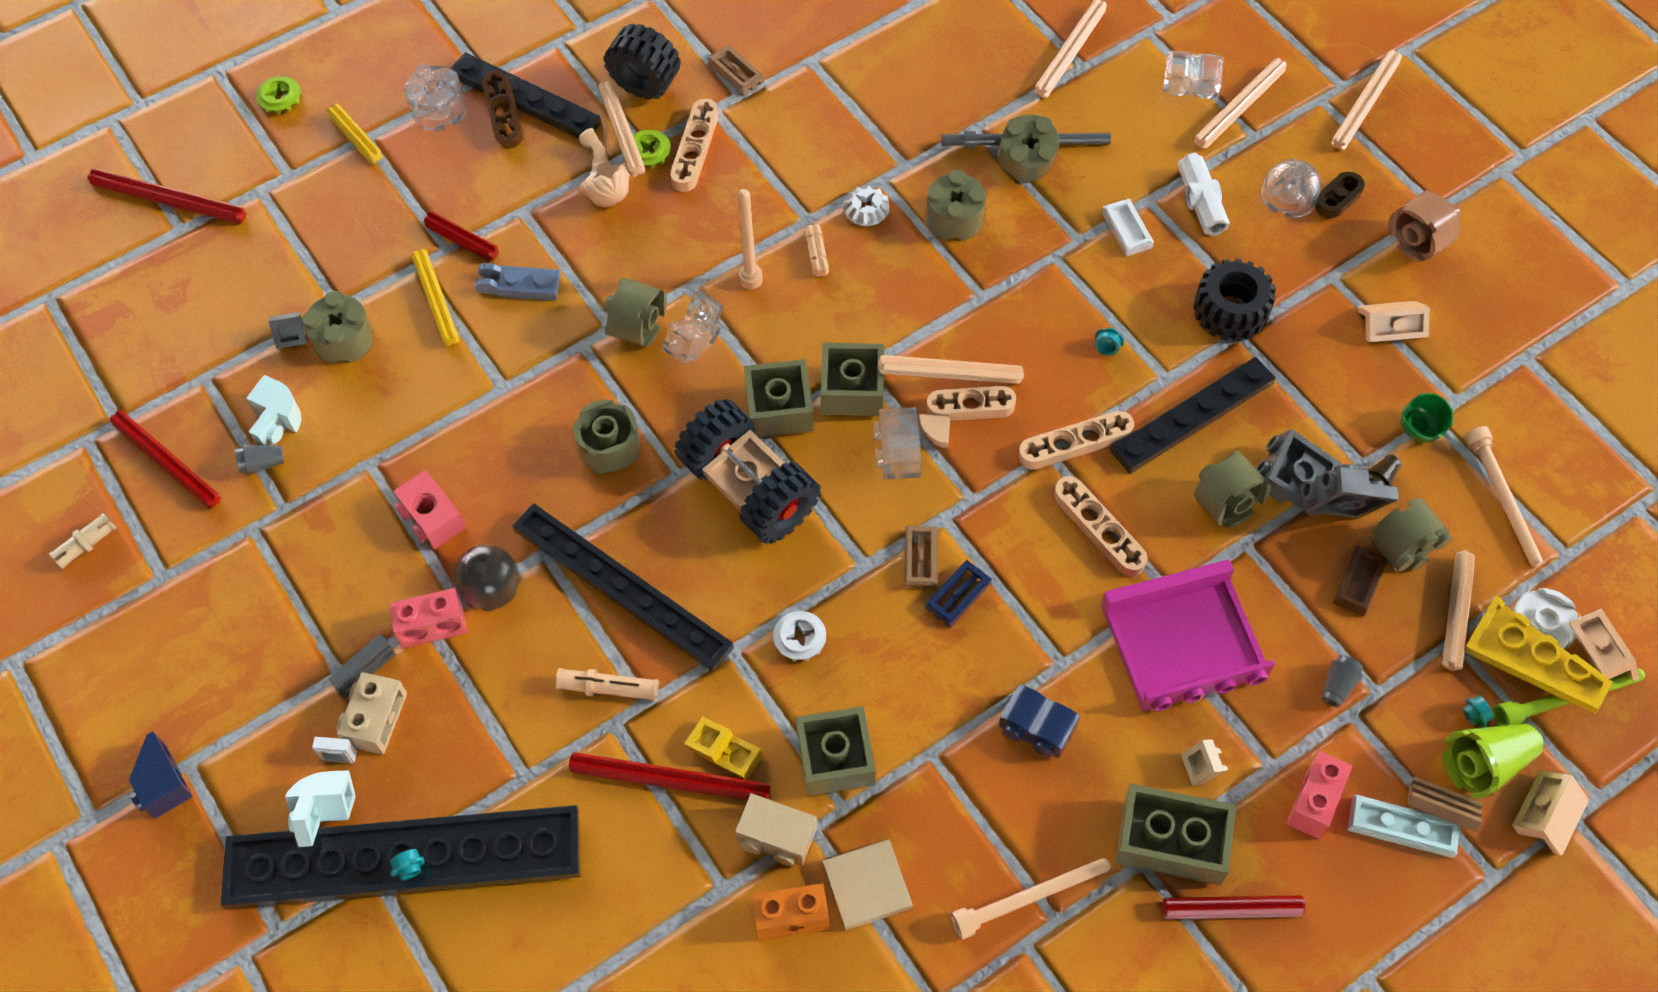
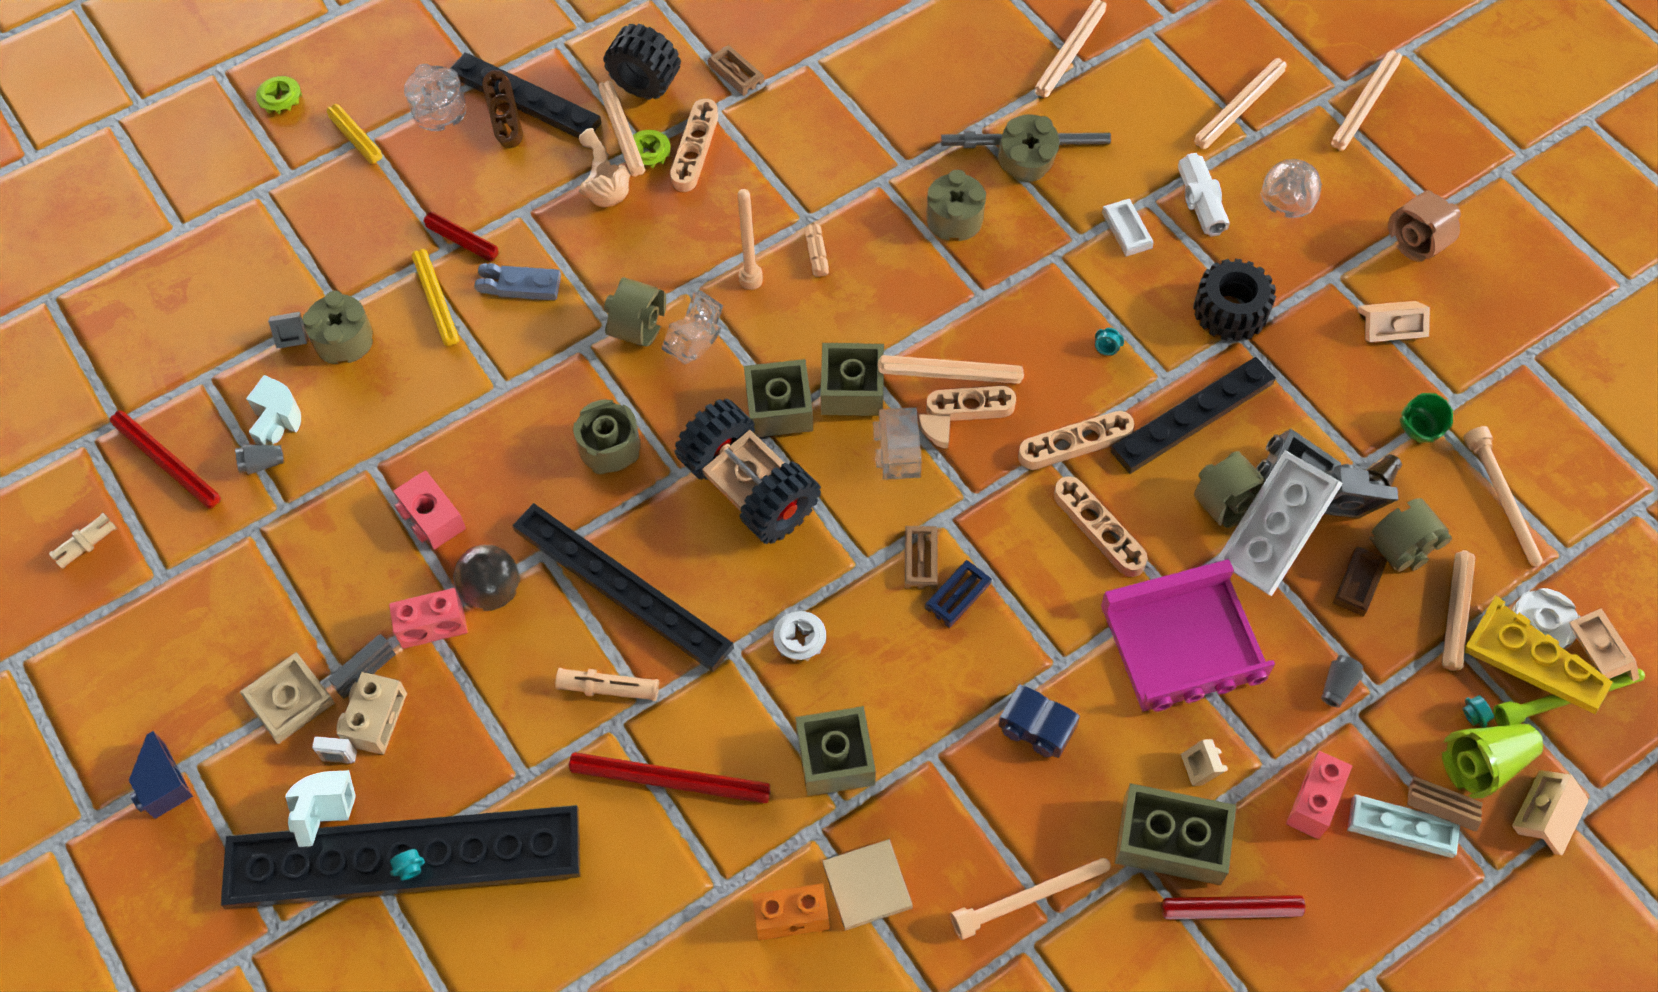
(167, 196): red axle -> none
(287, 697): none -> tan tile
(724, 749): yellow slope -> none
(776, 830): tan brick -> none
(869, 214): white gear -> none
(1193, 74): clear brick -> none
(1279, 522): none -> white tile
(1335, 198): dark brown plate -> none

